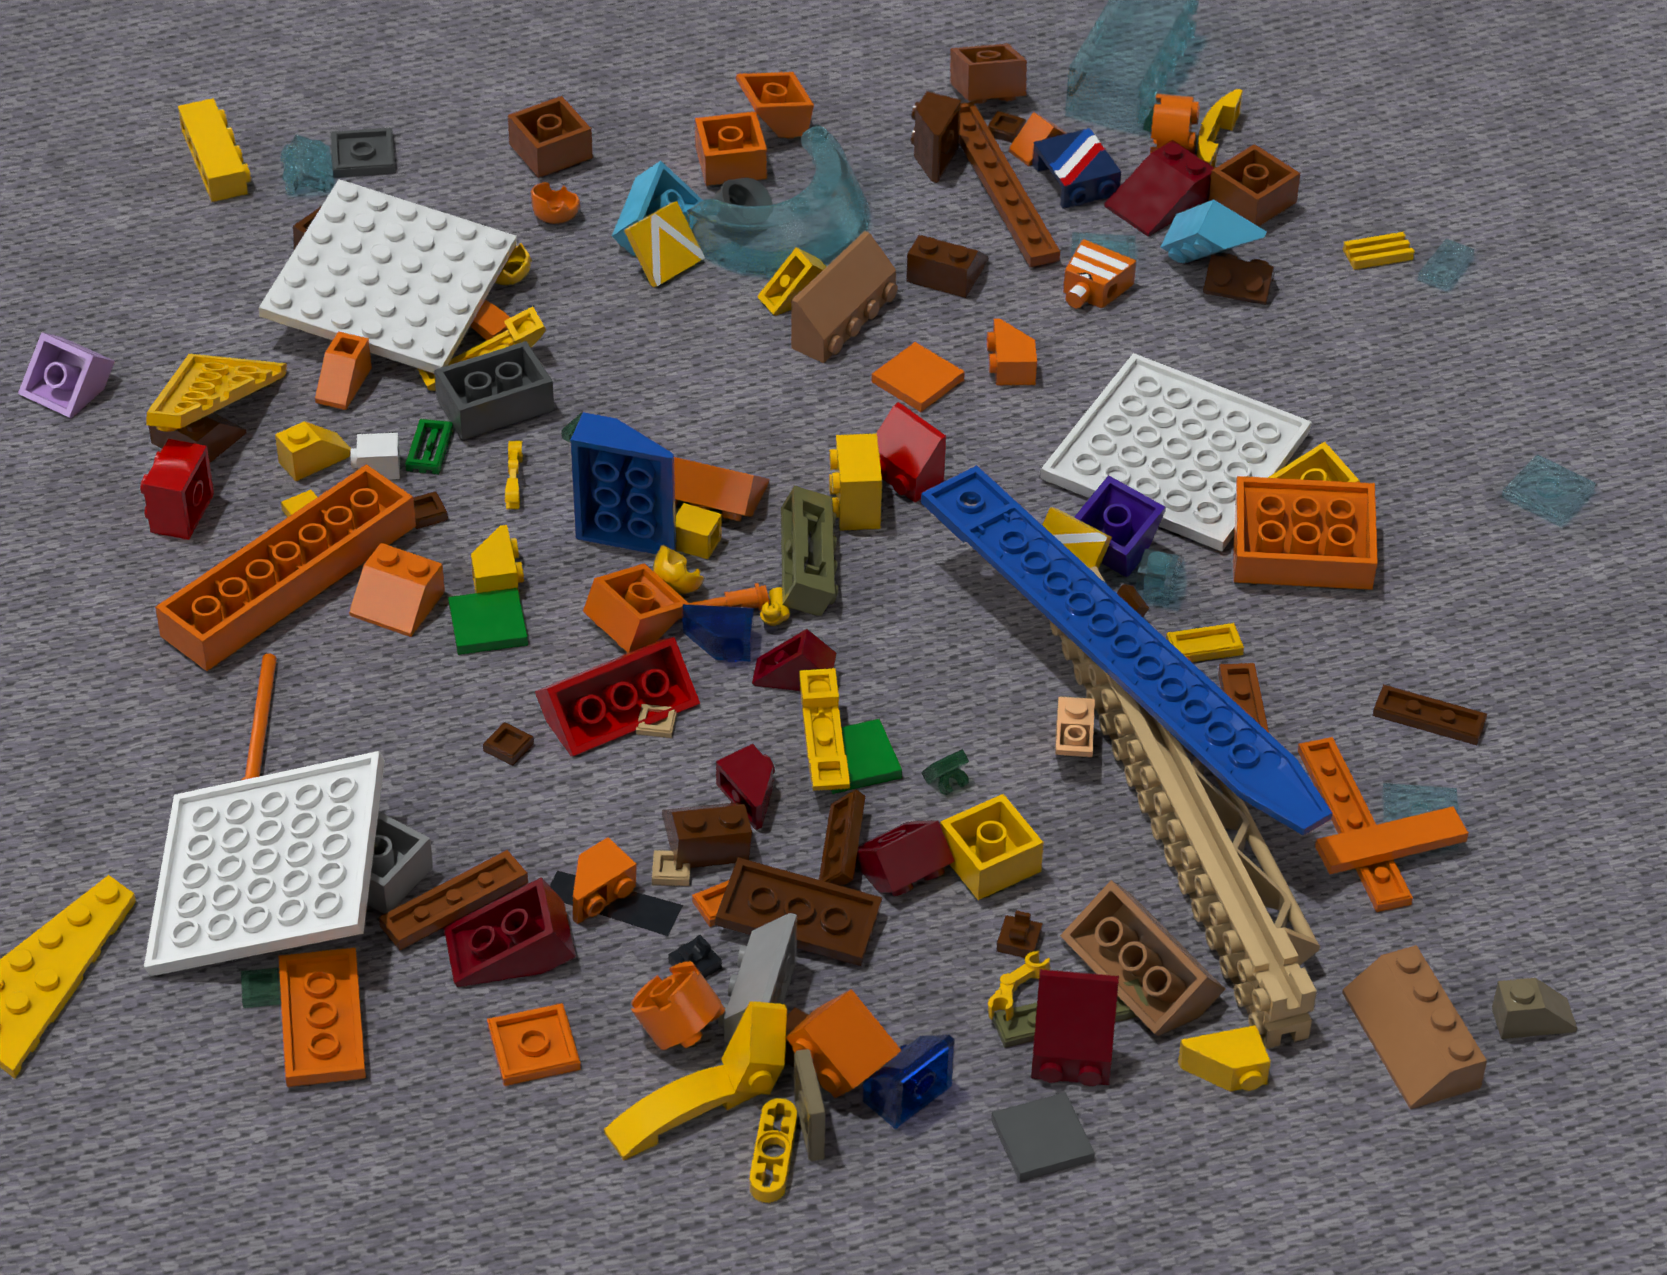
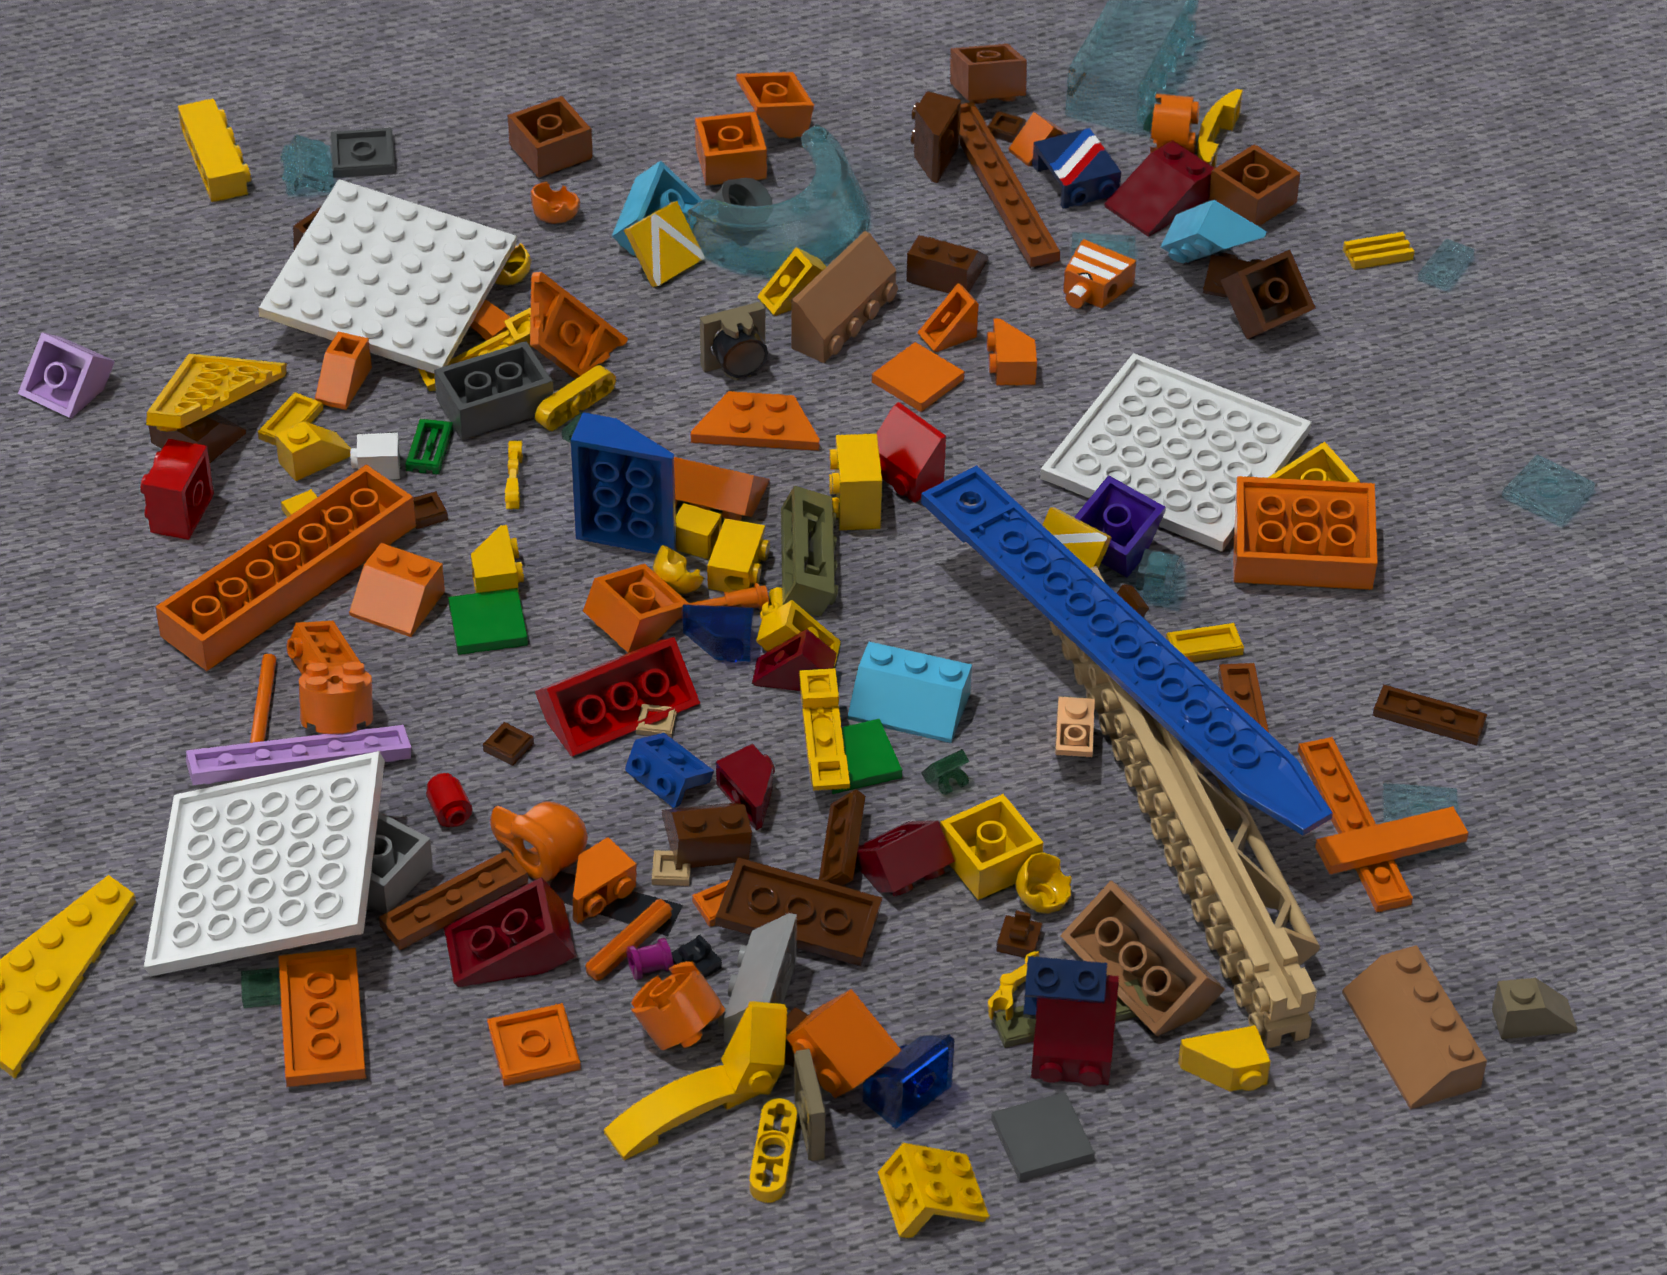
(281, 755): none -> lavender plate
(292, 412): none -> yellow tile
(318, 643): none -> orange bracket
(335, 697): none -> orange brick
(448, 800): none -> red brick
(552, 830): none -> orange piece
(560, 406): none -> yellow beam
(568, 329): none -> orange wing
(633, 934): none -> orange axle
(649, 958): none -> magenta bush
(666, 767): none -> blue bracket
(737, 556): none -> yellow brick
(738, 345): none -> piece
(757, 422): none -> orange wing
(789, 621): none -> yellow slope
(910, 691): none -> medium azure slope
(927, 1183): none -> yellow bracket
(952, 321): none -> orange slope
(1043, 884): none -> yellow hair
(1063, 981): none -> dark blue panel
(1268, 294): none -> reddish brown brick

